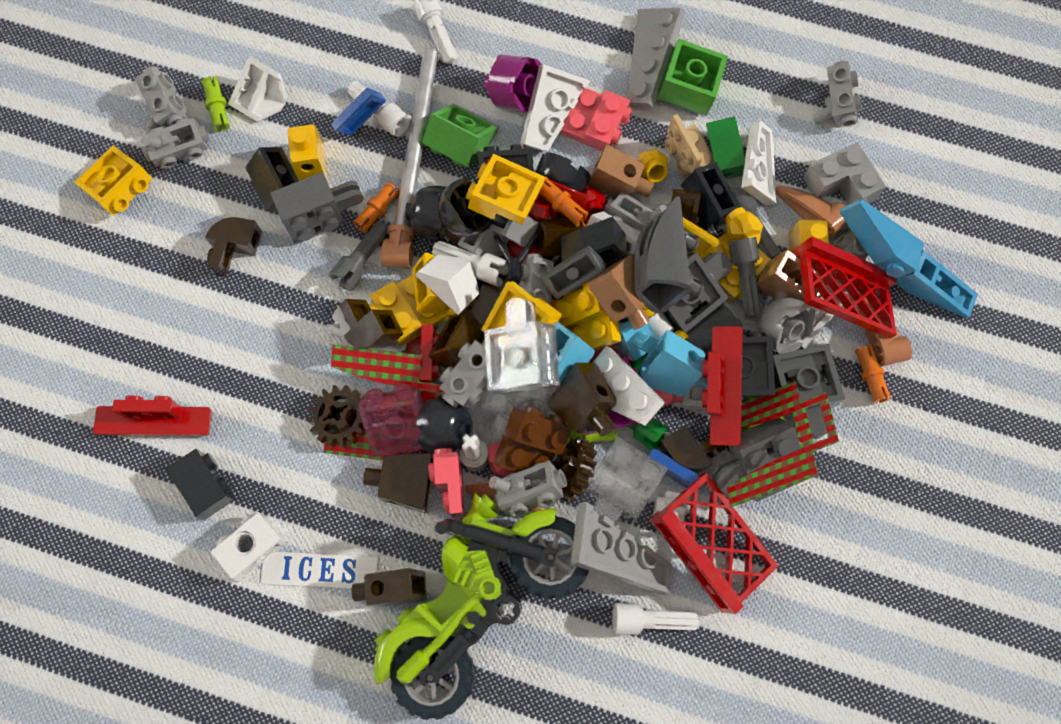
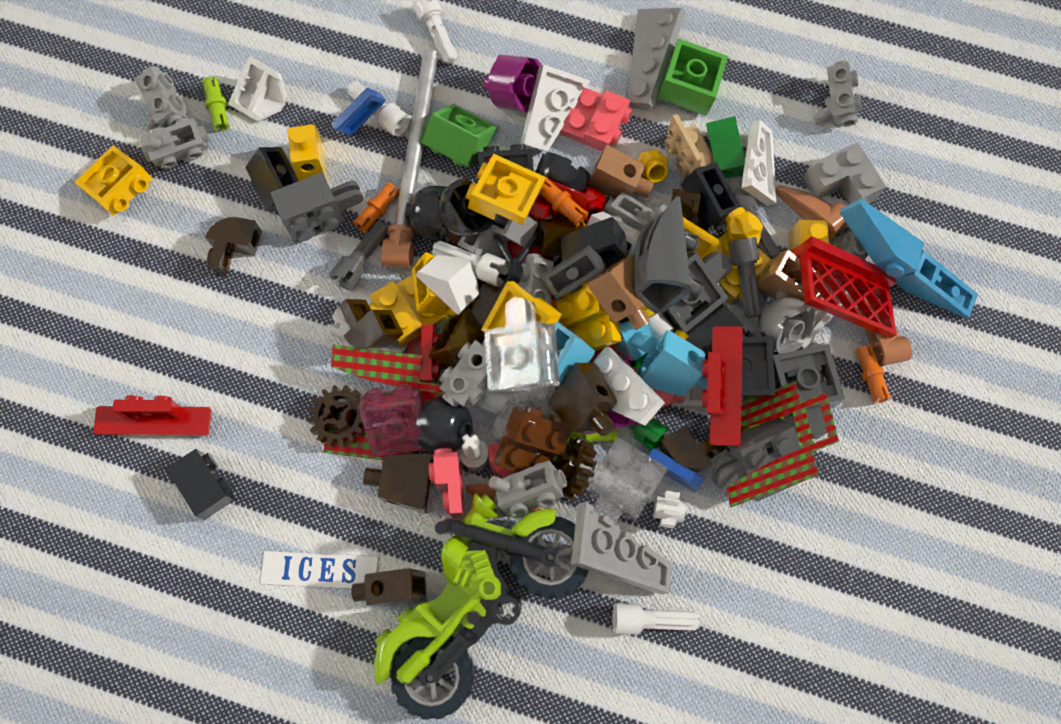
(265, 543): white brick -> none
(700, 563): red fence -> none

